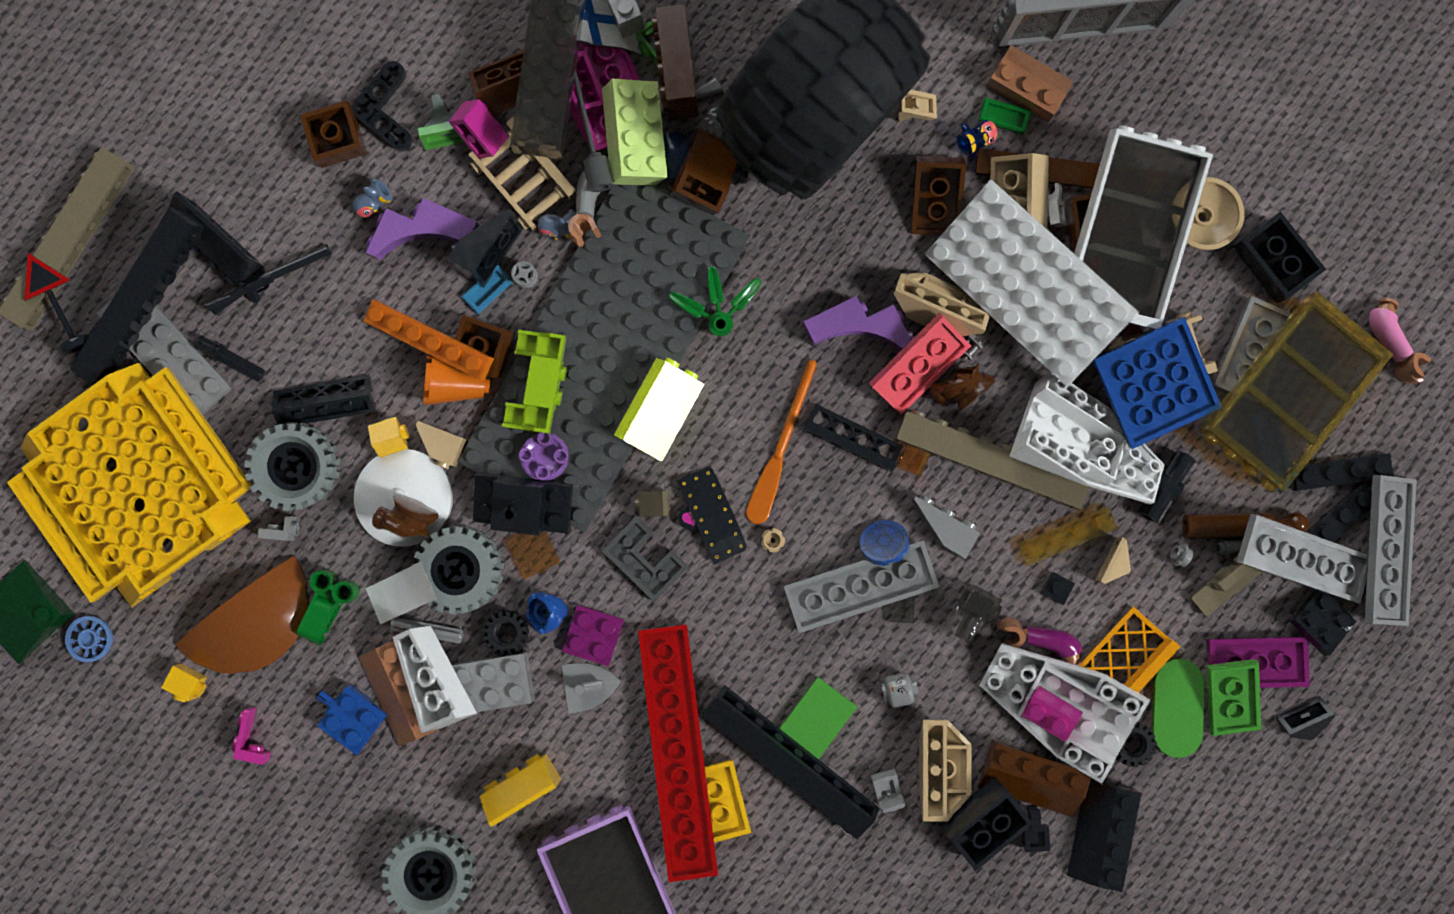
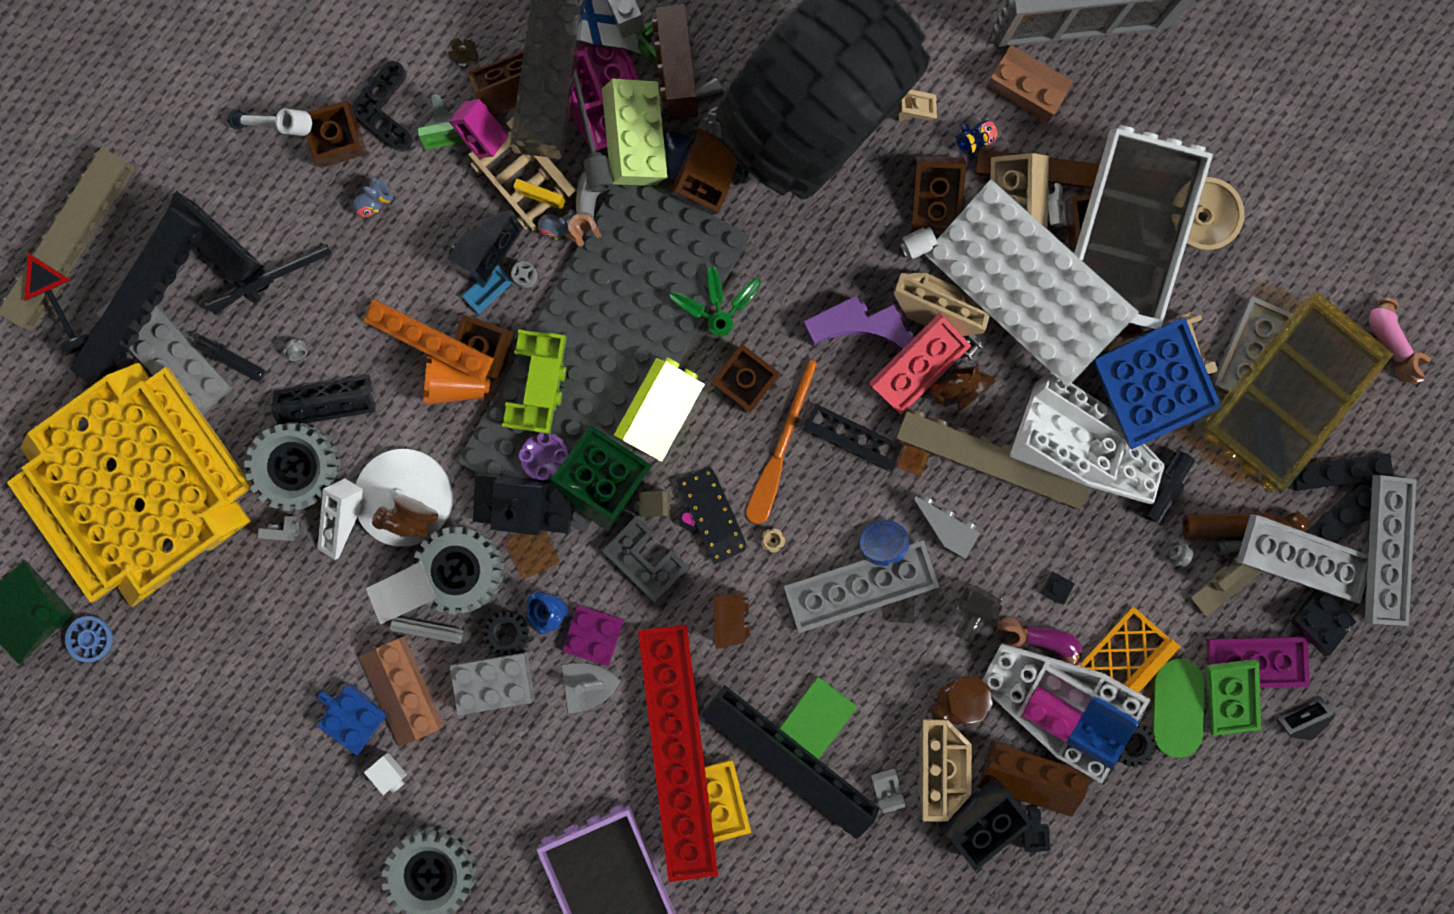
(184, 683): yellow brick -> none
(252, 625): dark orange brick -> none
(254, 752): dark pink bracket -> none
(287, 121): none -> white piece
(295, 349): none -> light grey plate
(324, 606): green piece -> none
(338, 514): none -> white slope
(386, 774): none -> white brick
(388, 437): yellow brick -> none
(428, 222): medium lavender arch -> none
(431, 680): white wedge -> none
(441, 445): tan slope -> none
(463, 52): none -> dark brown plant
(519, 788): yellow slope -> none
(539, 194): none -> yellow tile
(600, 477): none -> dark green slope
(729, 619): none -> reddish brown slope
(745, 379): none -> reddish brown brick
(899, 690): light grey head -> none
(918, 243): none -> white brick
(963, 701): none -> reddish brown piece
(1005, 115): green tile -> none
(1067, 536): clear yellow plate -> none
(1102, 732): none -> blue bracket
(1104, 835): black slope -> none
(1116, 562): tan slope -> none
(1279, 257): black brick -> none

